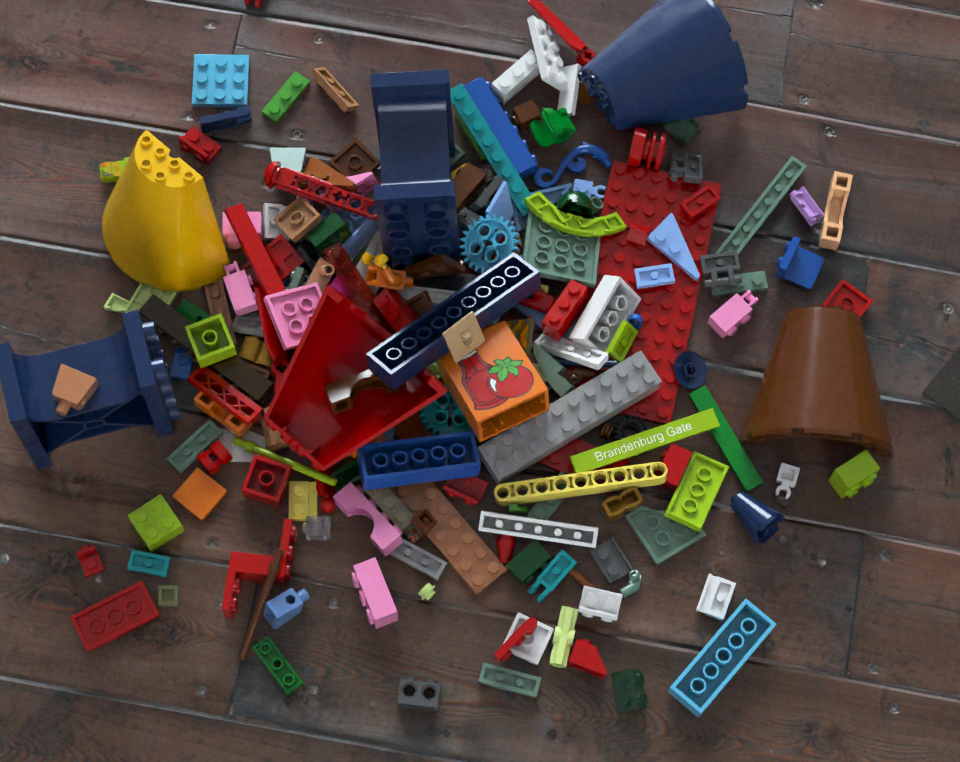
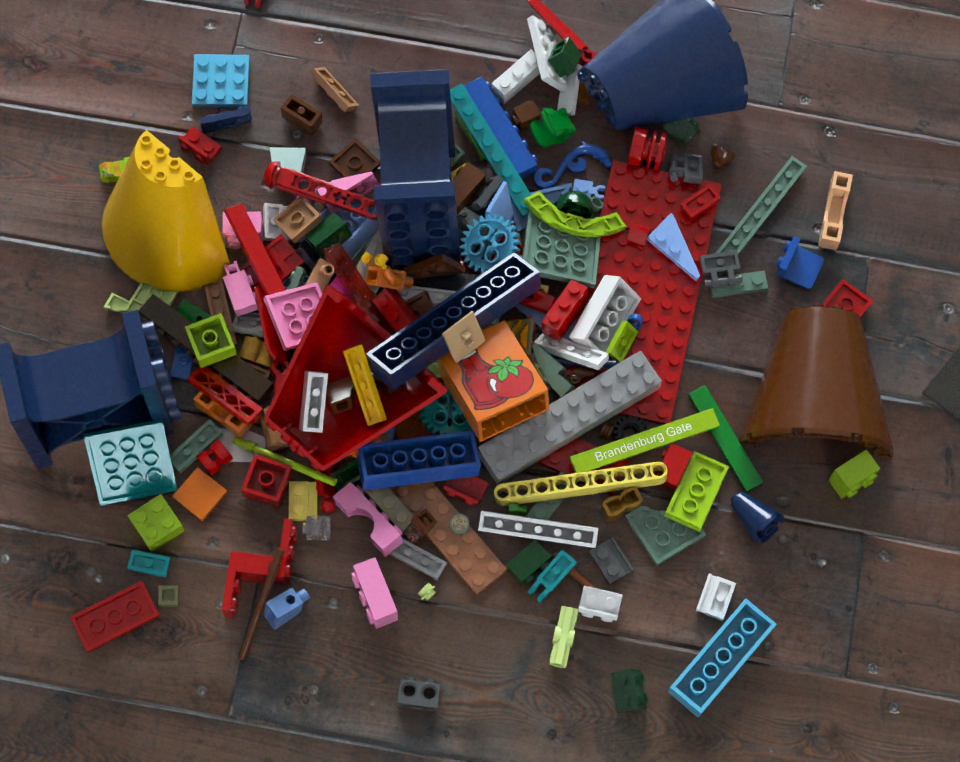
(72, 389): nougat torso -> none
(90, 560): red bracket -> none
(130, 462): none -> plate
(285, 674): green tile -> none
(286, 97): bright green plate -> none
(301, 115): none -> reddish brown brick
(313, 401): none -> white brick
(322, 171): dark orange wing -> none
(364, 385): none -> yellow plate
(459, 523): none -> tile
(505, 548): red cone -> none
(509, 680): sand green plate -> none
(515, 639): red hinge -> none
(534, 644): white plate -> none
(564, 57): none -> dark green brick
(587, 658): red slope -> none
(633, 584): sand green arm -> none
(654, 276): light blue plate -> none
(696, 369): dark blue dish -> none
(721, 155): none -> reddish brown brick
(732, 314): bright pink brick -> none
(787, 478): white plate -> none
(806, 206): lavender hinge -> none

